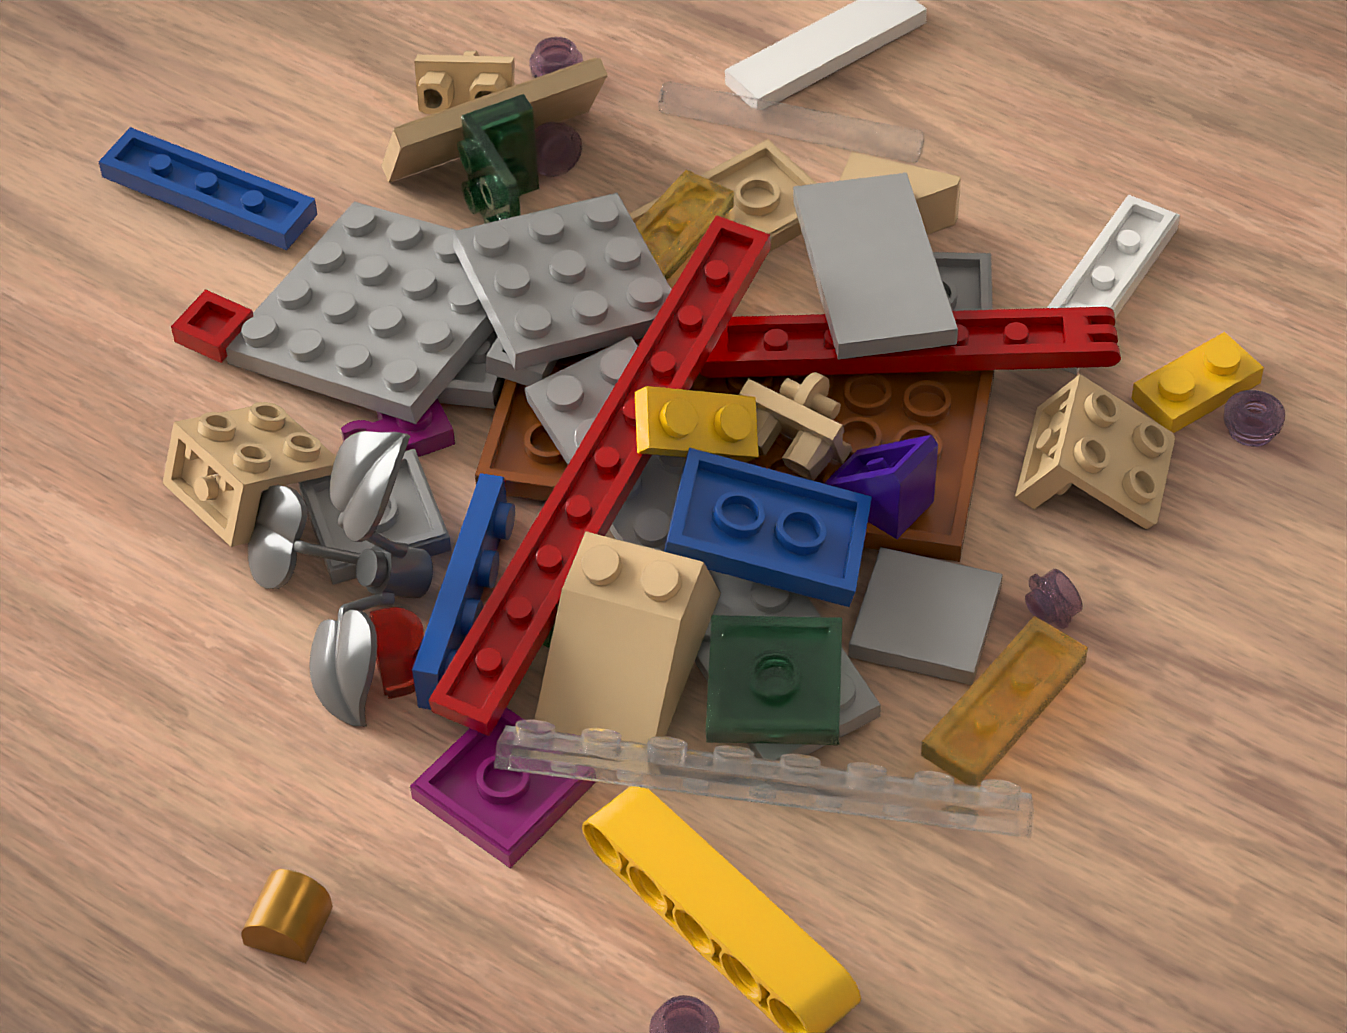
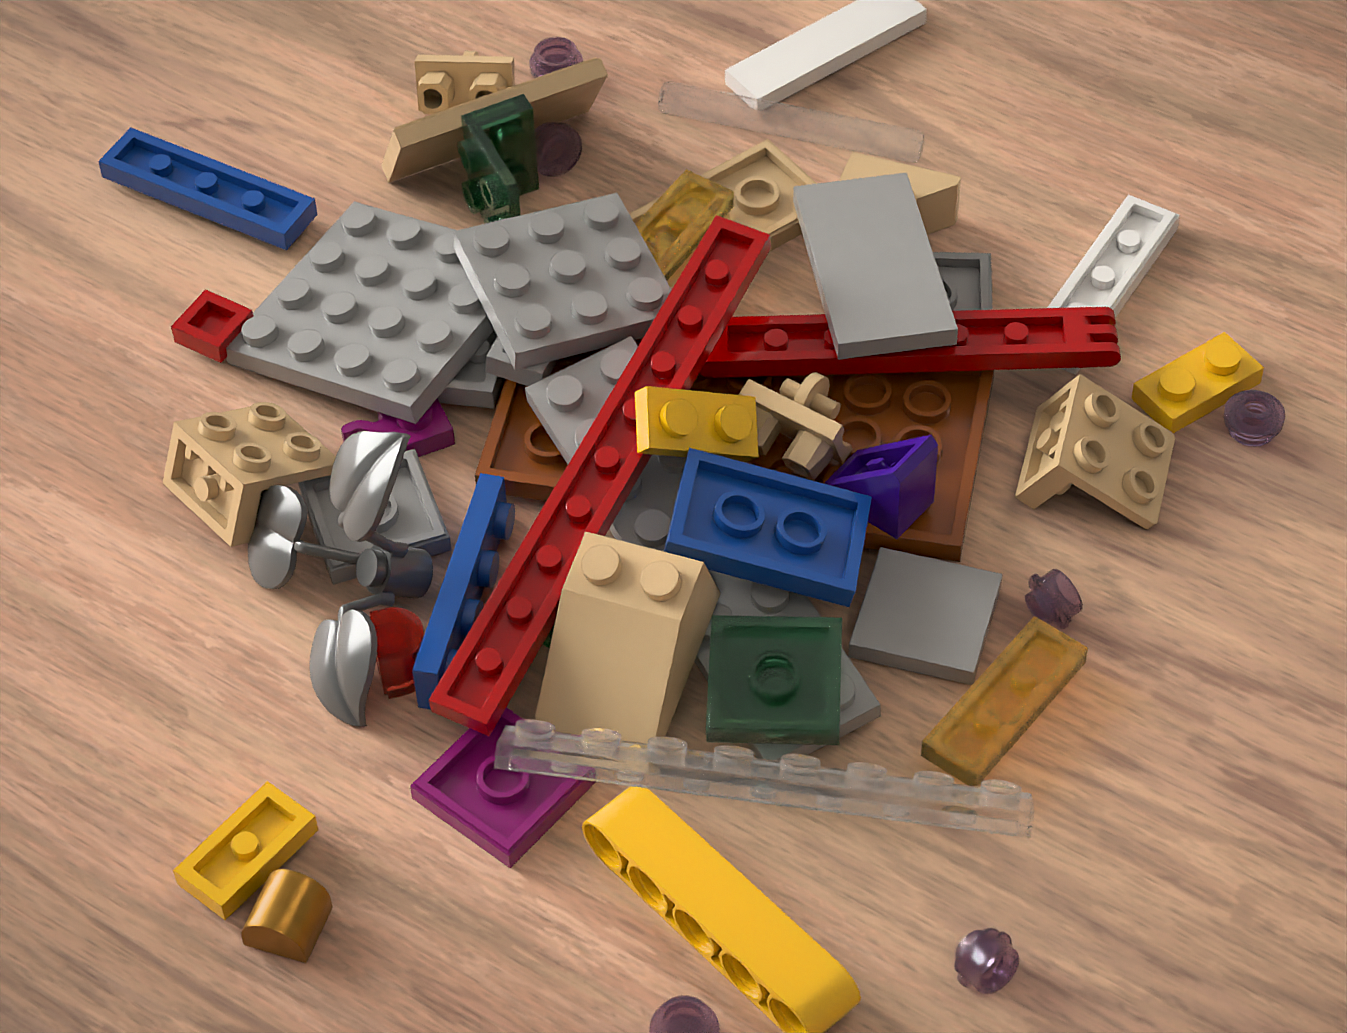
(245, 850): none -> yellow plate
(986, 960): none -> plate

